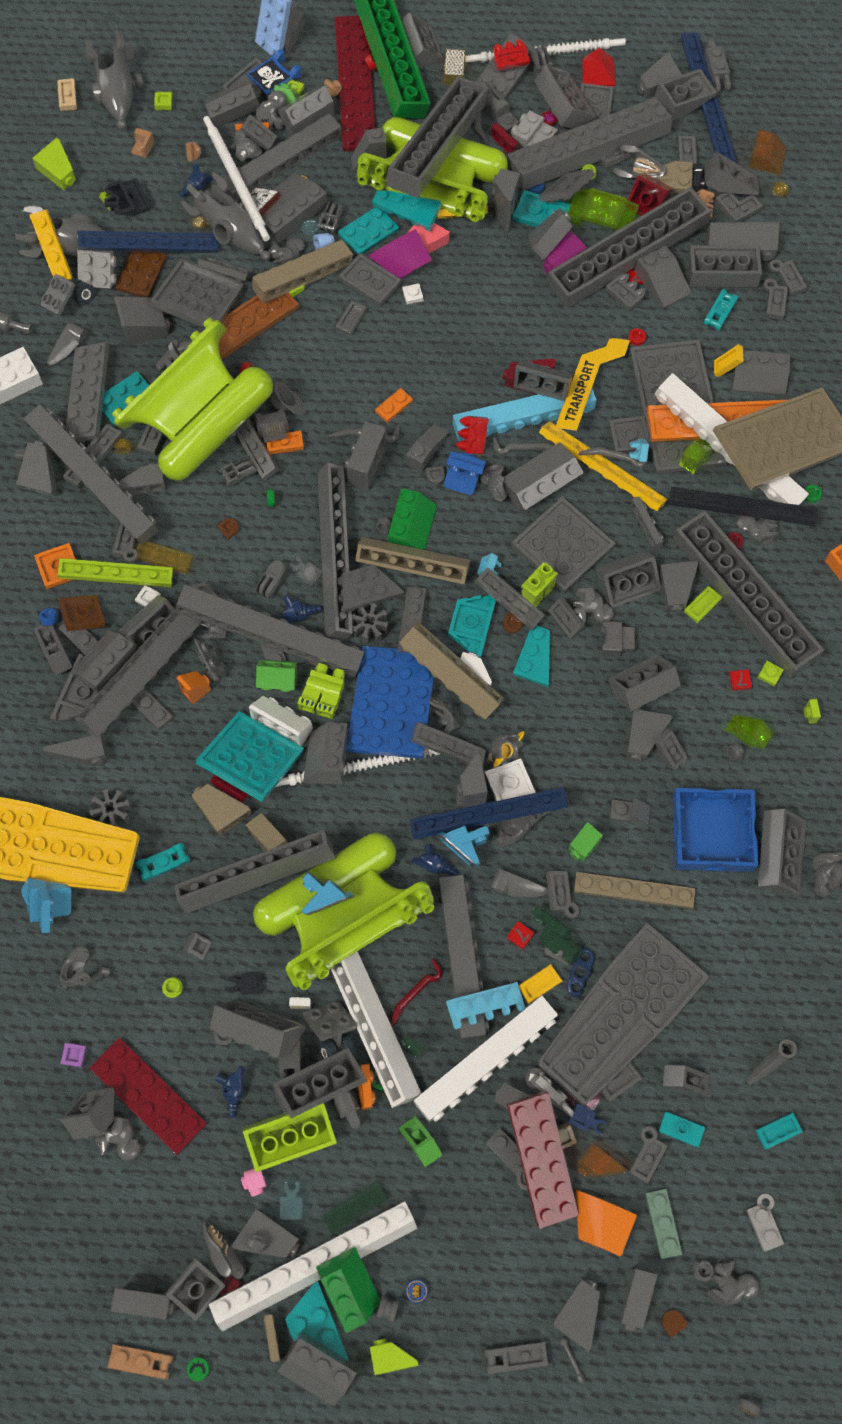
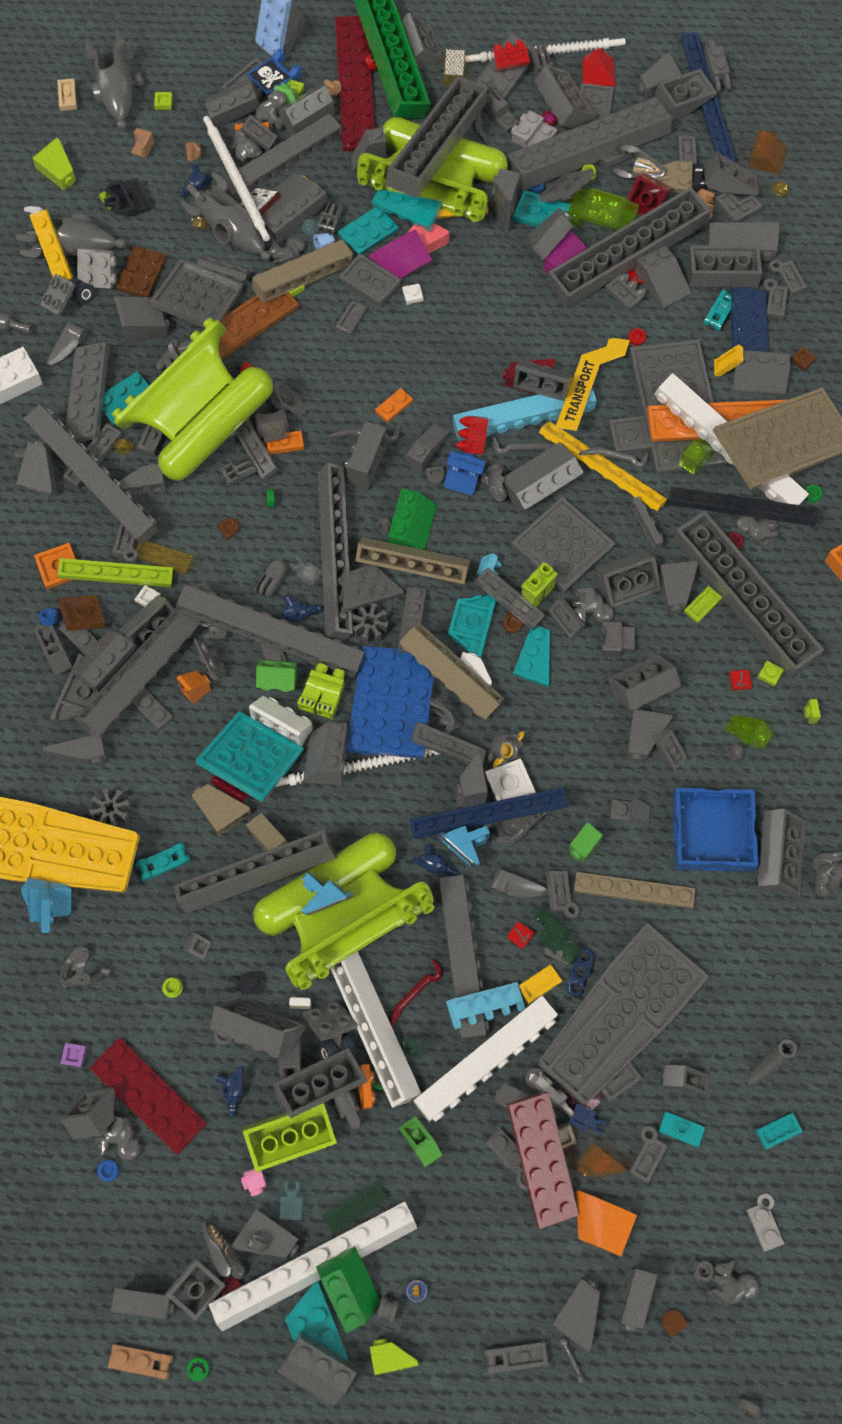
(108, 1170): none -> blue tile
(147, 241): dark blue plate -> none
(272, 1338): dark tan tile -> none
(500, 135): dark red plate -> none
(641, 450): medium azure tile -> none
(663, 1224): sand green plate -> none
(749, 319): none -> dark blue plate
(803, 358): none -> reddish brown plate

